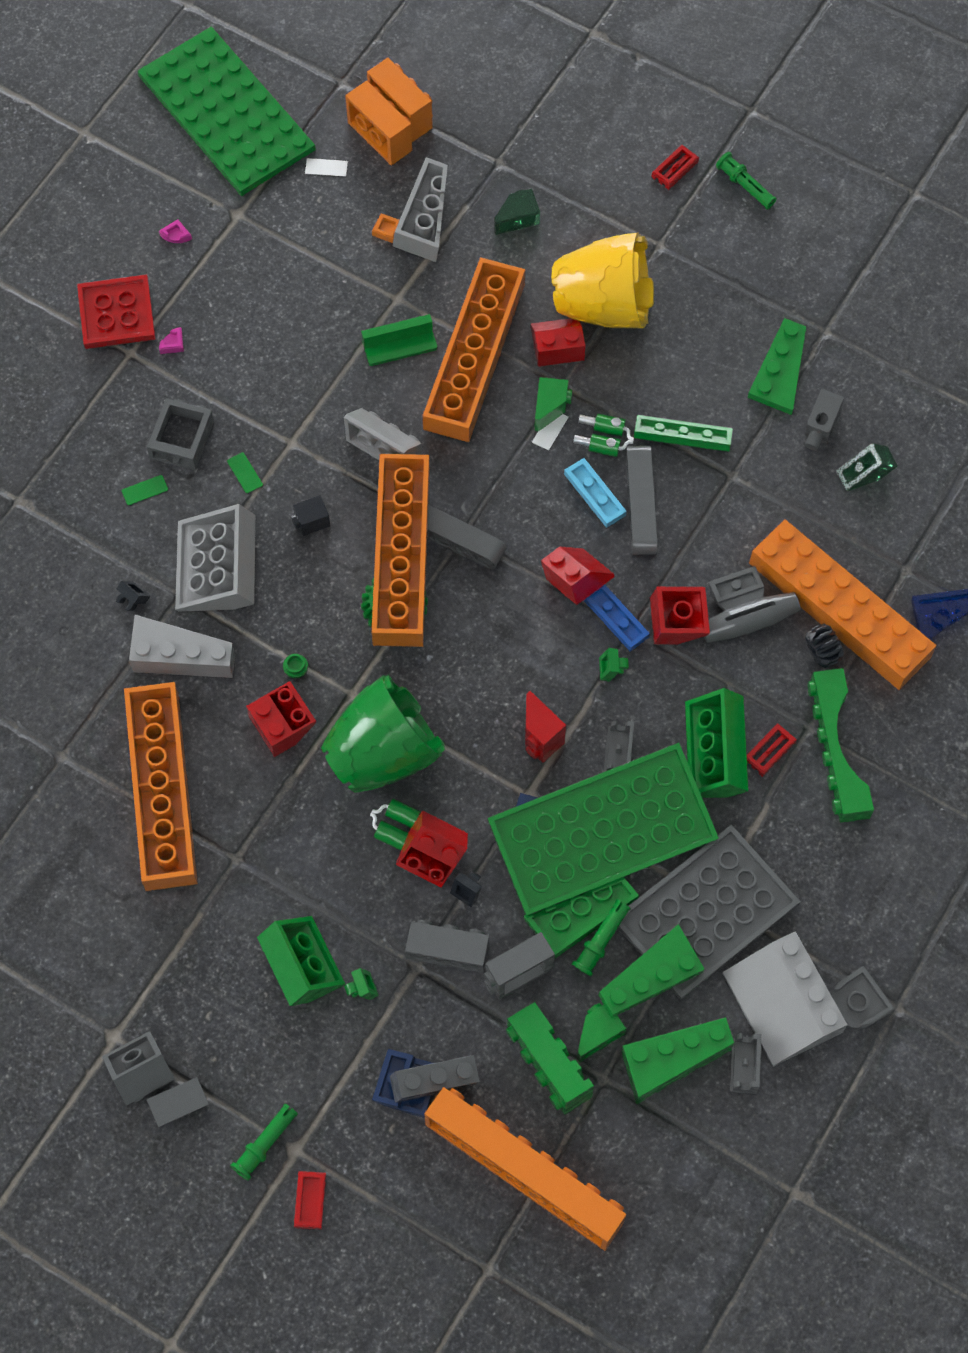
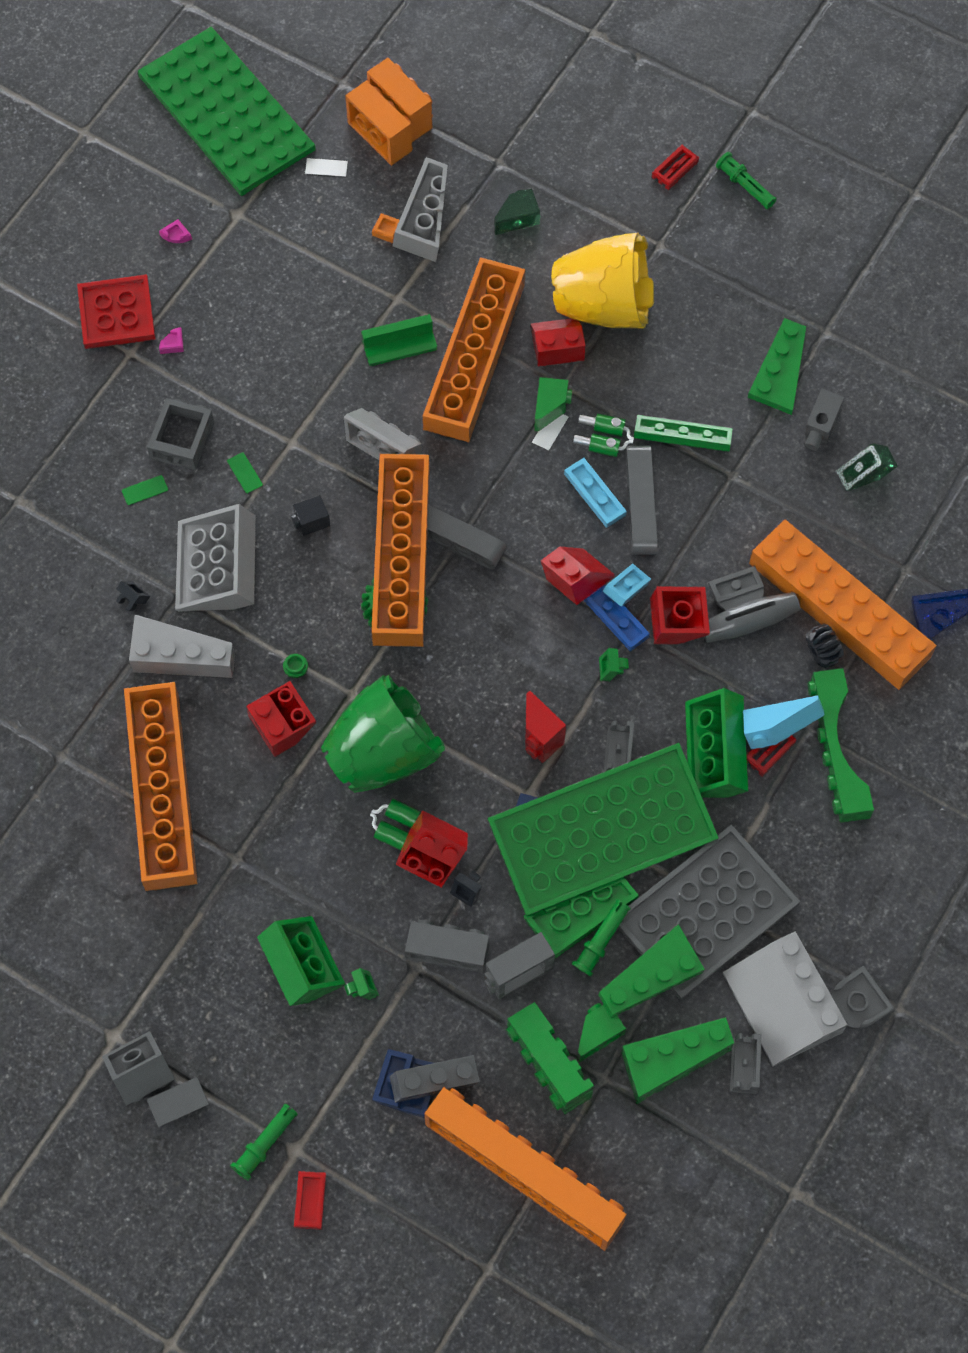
(626, 585): none -> medium azure plate
(776, 722): none -> medium azure slope

